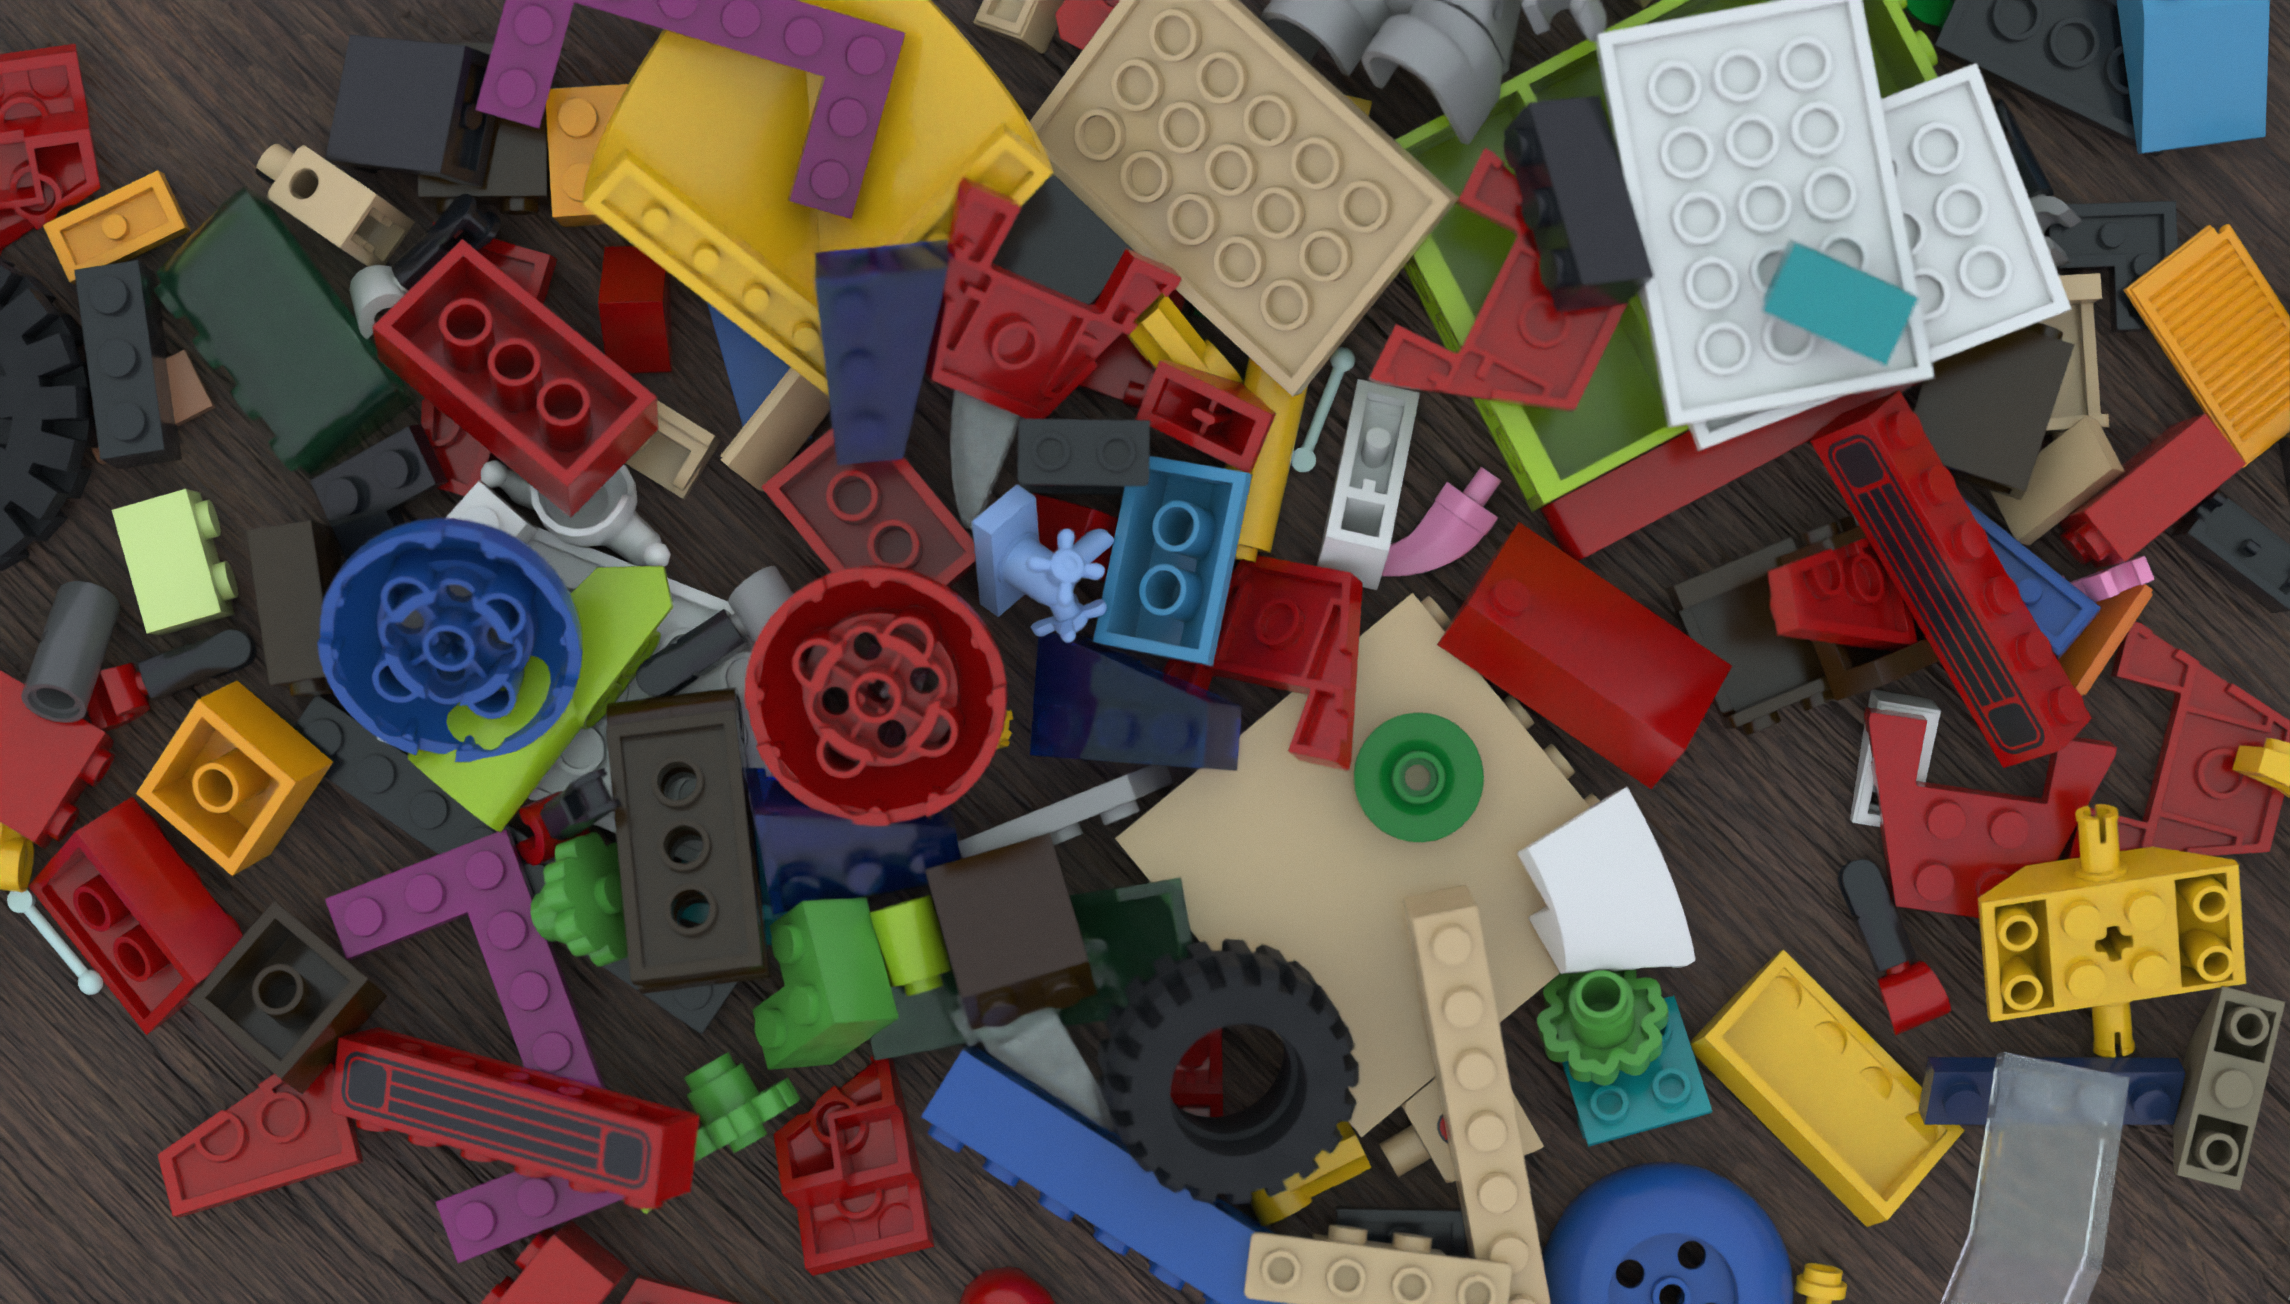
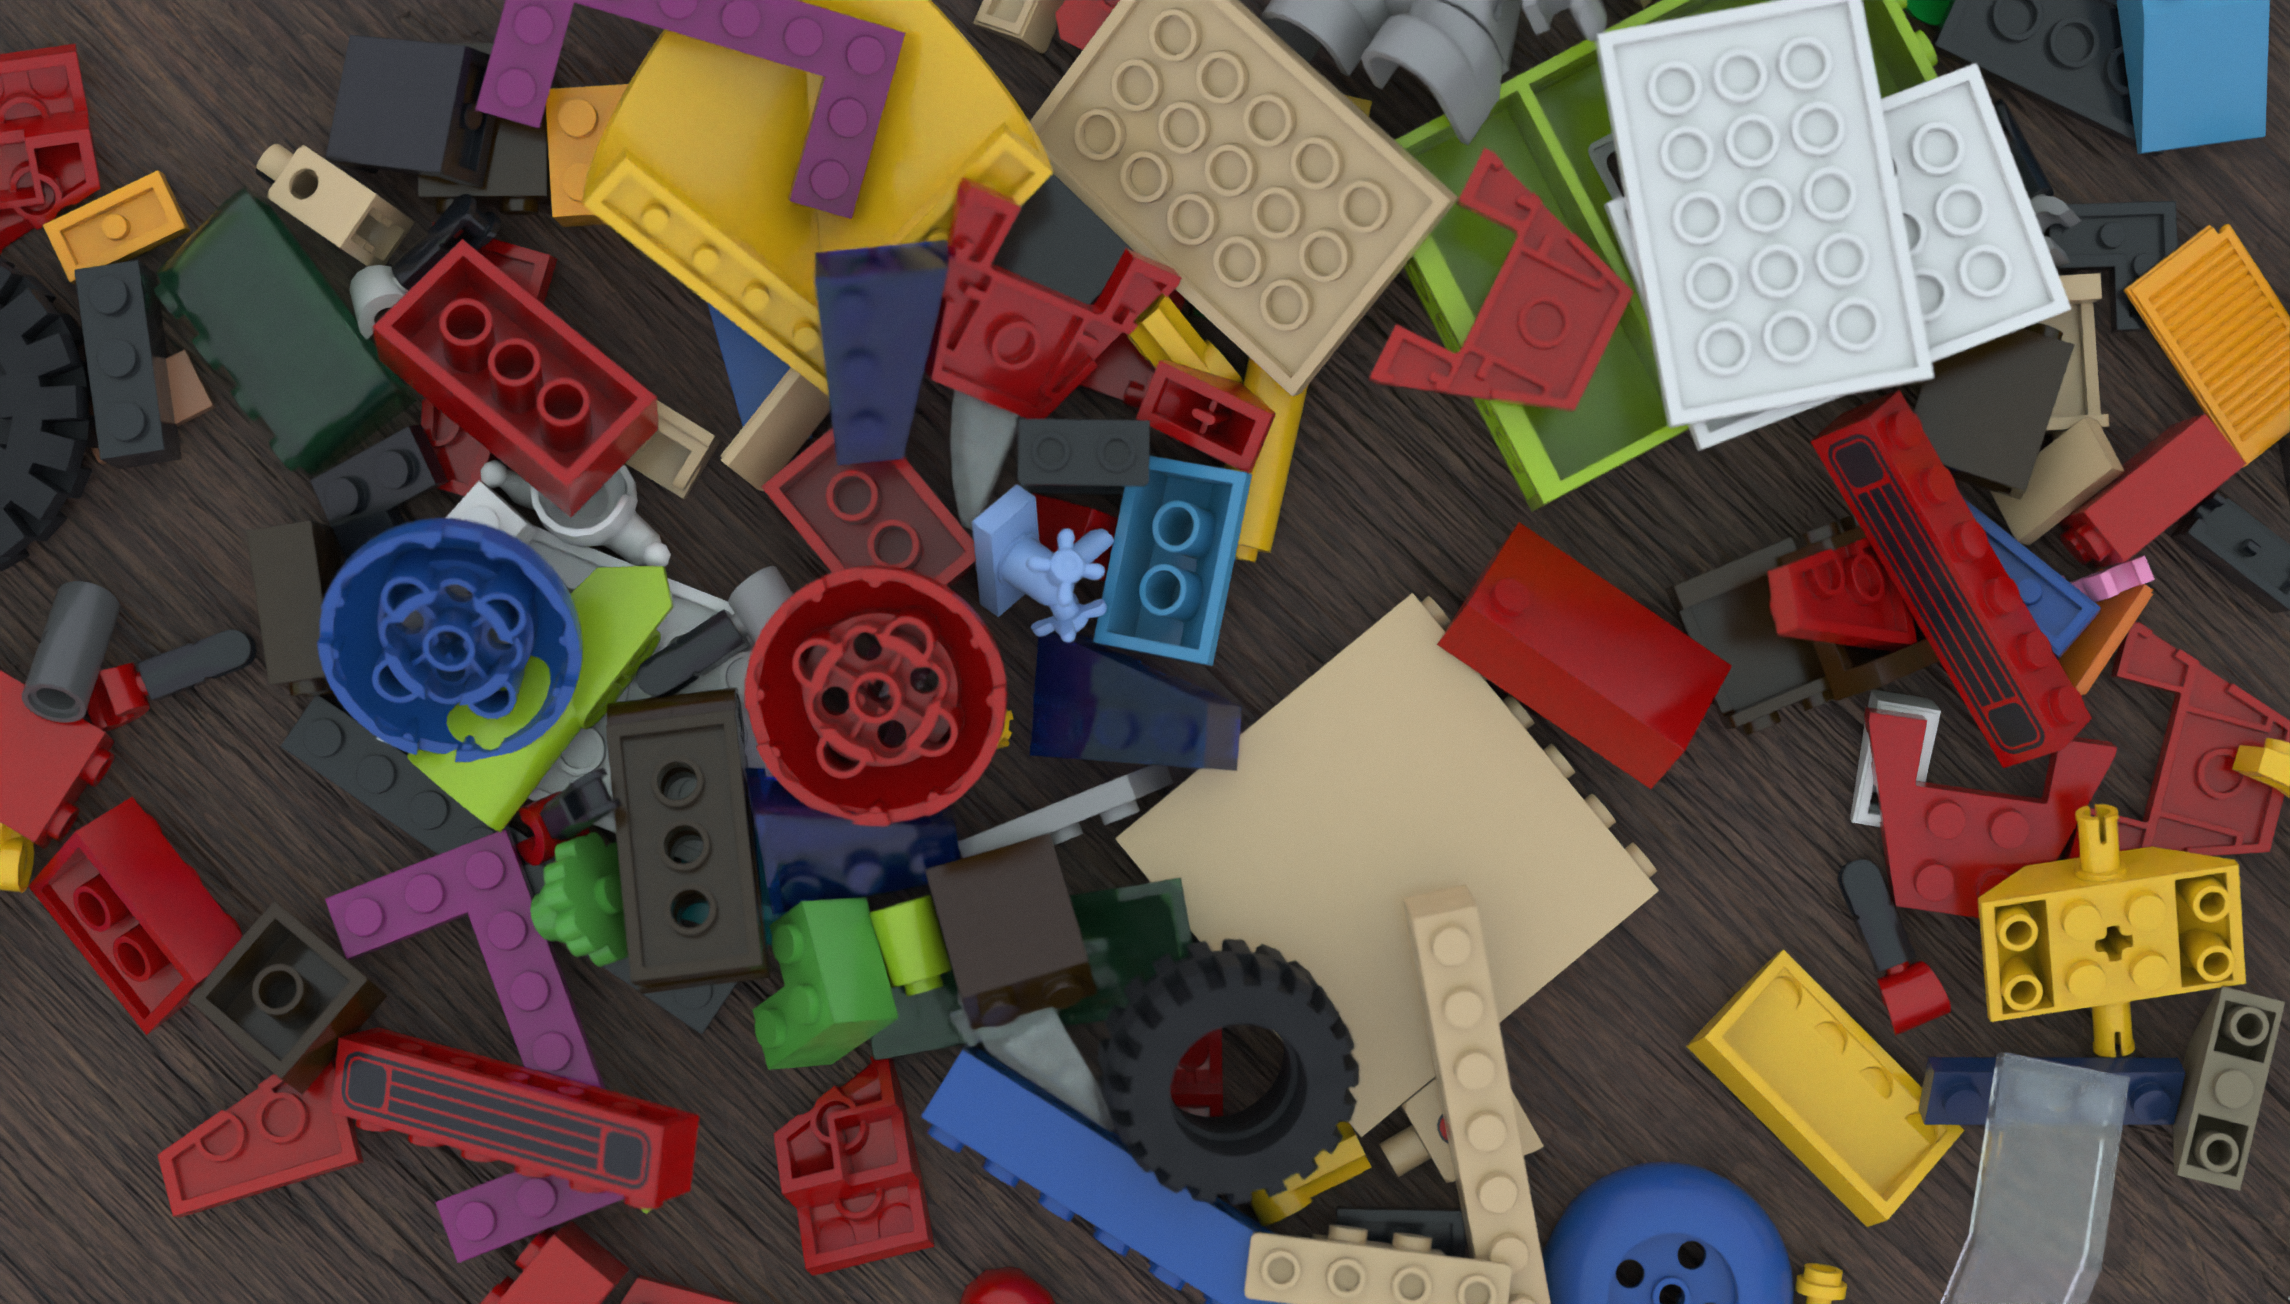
(89, 981): light aqua hinge -> none
(175, 561): yellowish green brick -> none
(234, 777): light orange brick -> none
(635, 311): red slope -> none
(732, 1105): bright green plant -> none
(1294, 633): red wing -> none
(1304, 457): light aqua hinge -> none
(1369, 481): white slope -> none
(1447, 530): bright pink bar -> none
(1453, 771): green dish -> none
(1577, 203): black brick -> none
(1603, 1023): bright green plant -> none
(1607, 893): white slope -> none
(1660, 1096): teal hinge -> none
(1679, 475): red beam -> none
(1838, 302): teal hinge -> none

